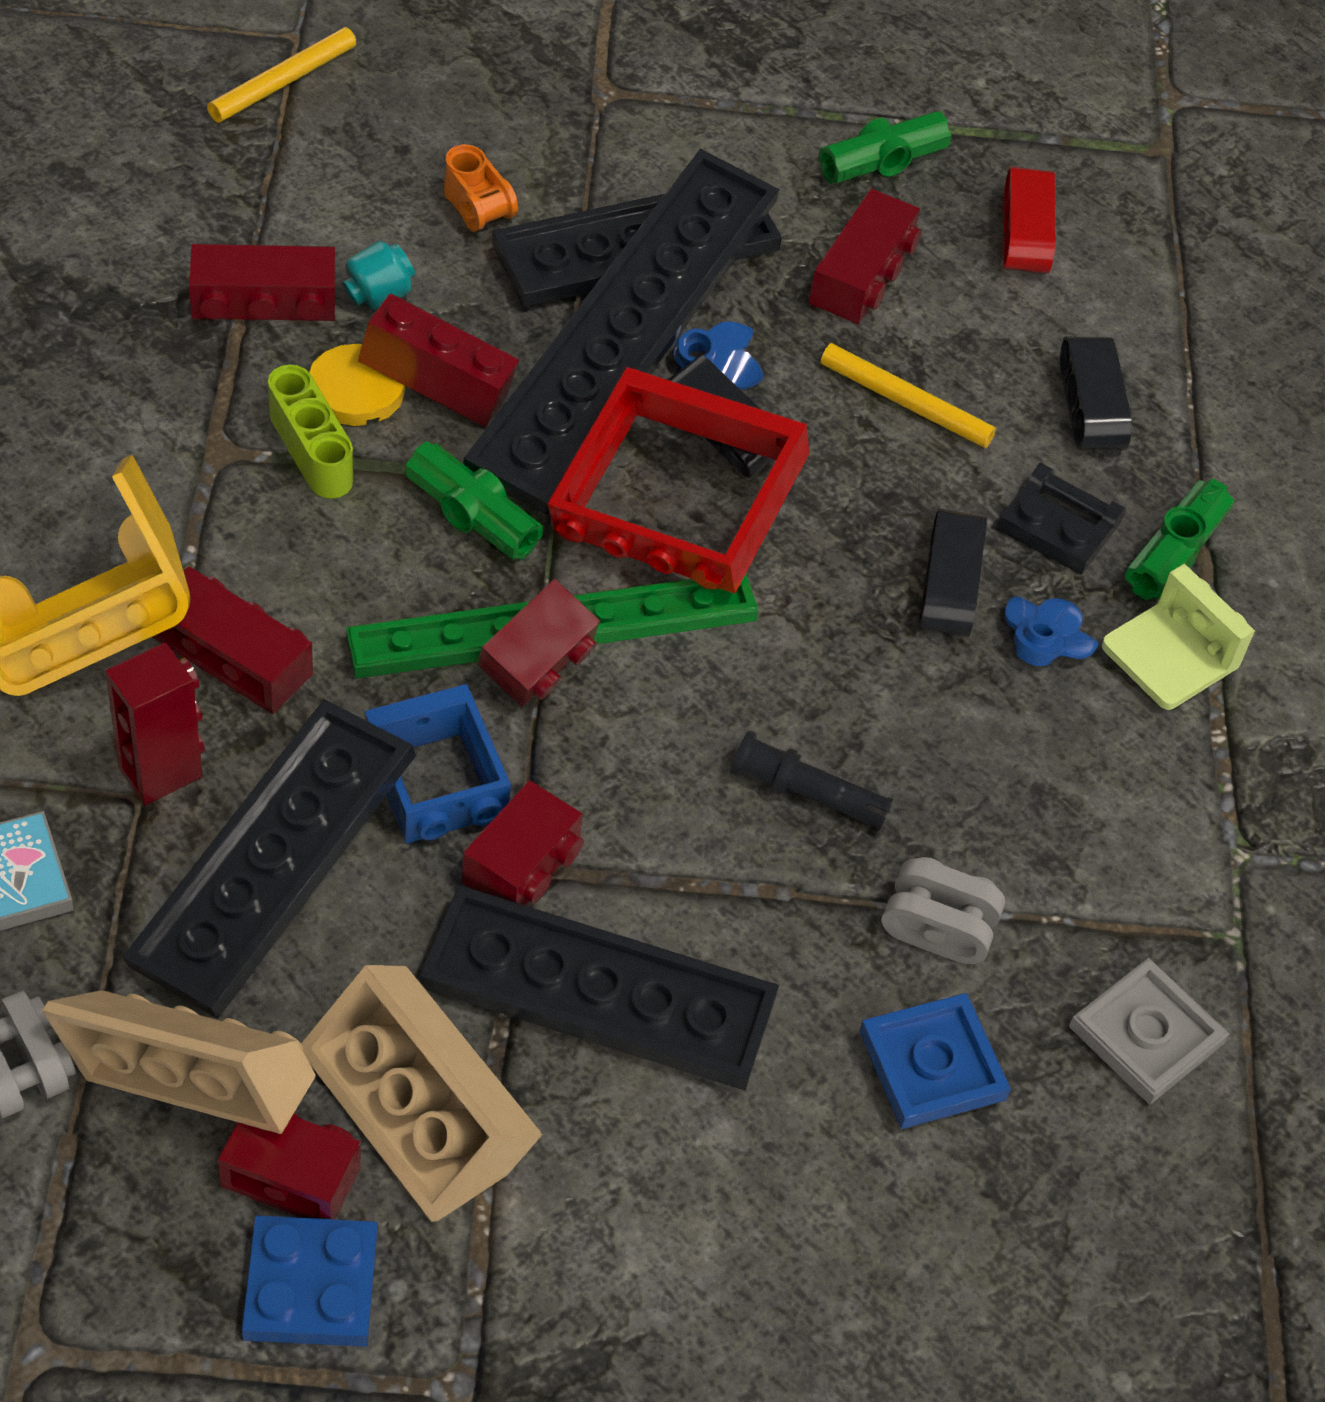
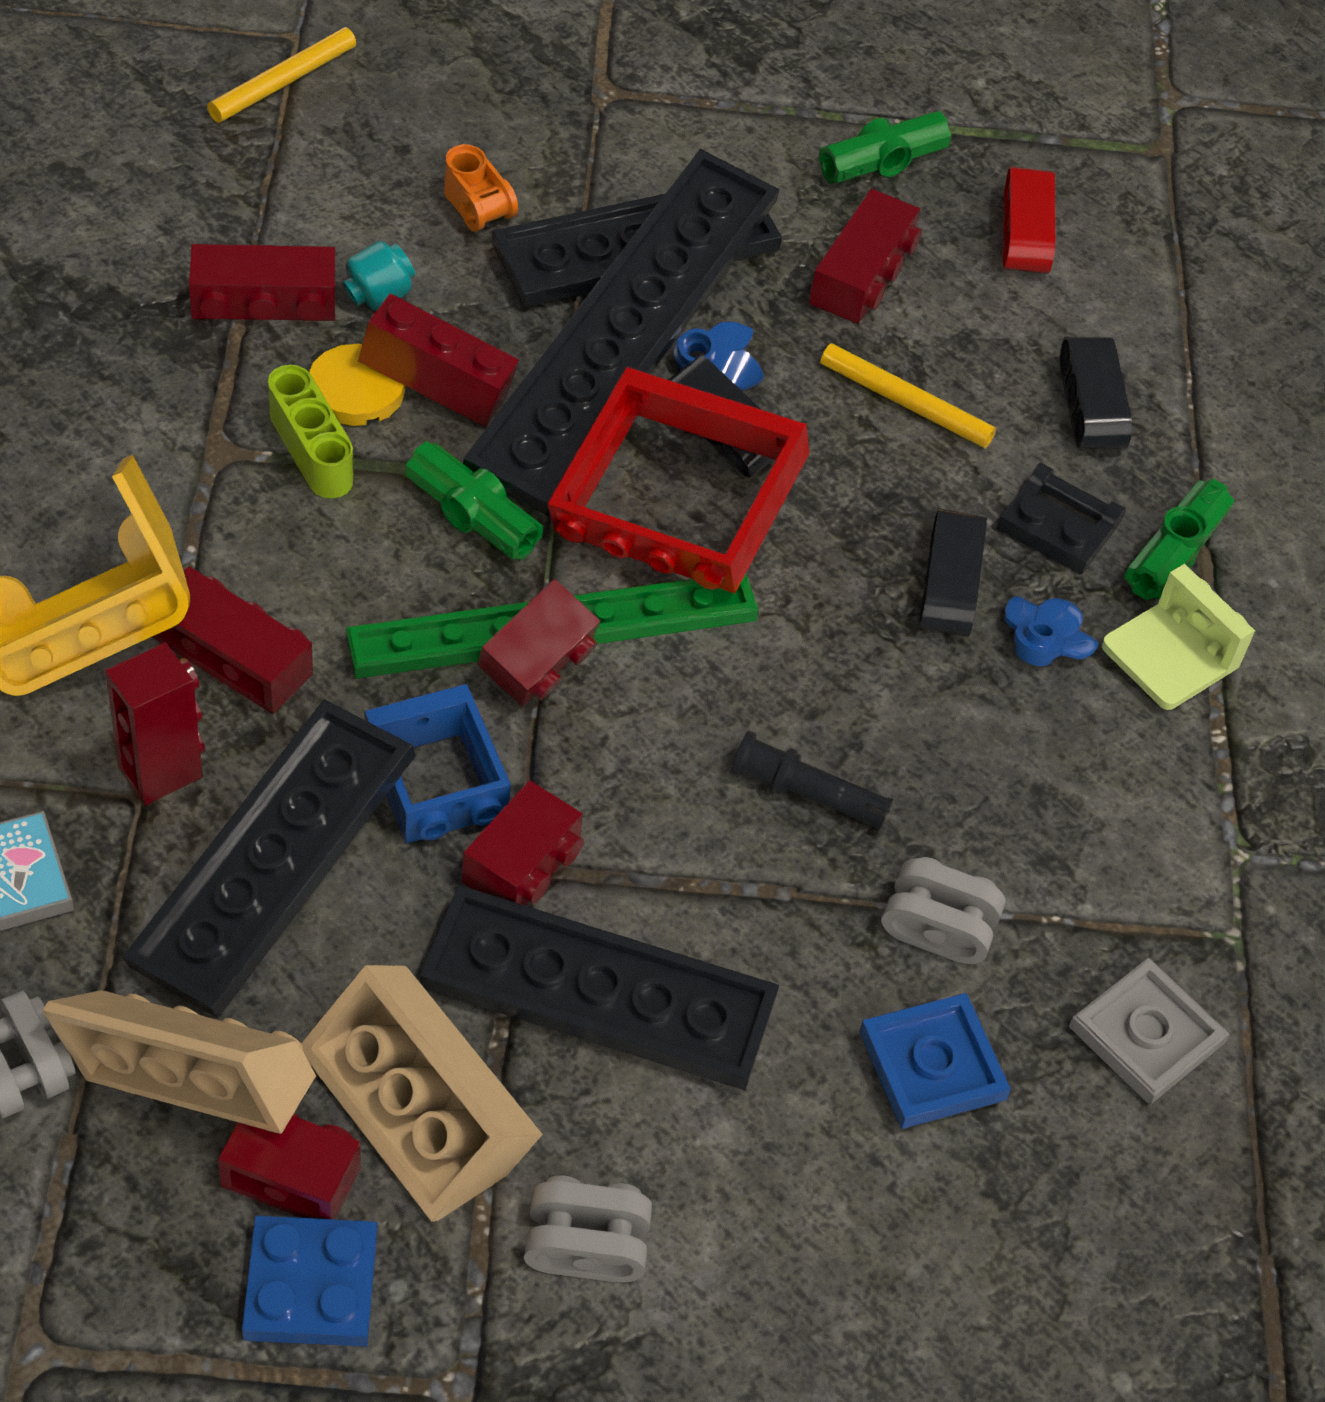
(588, 1230): none -> light grey brick

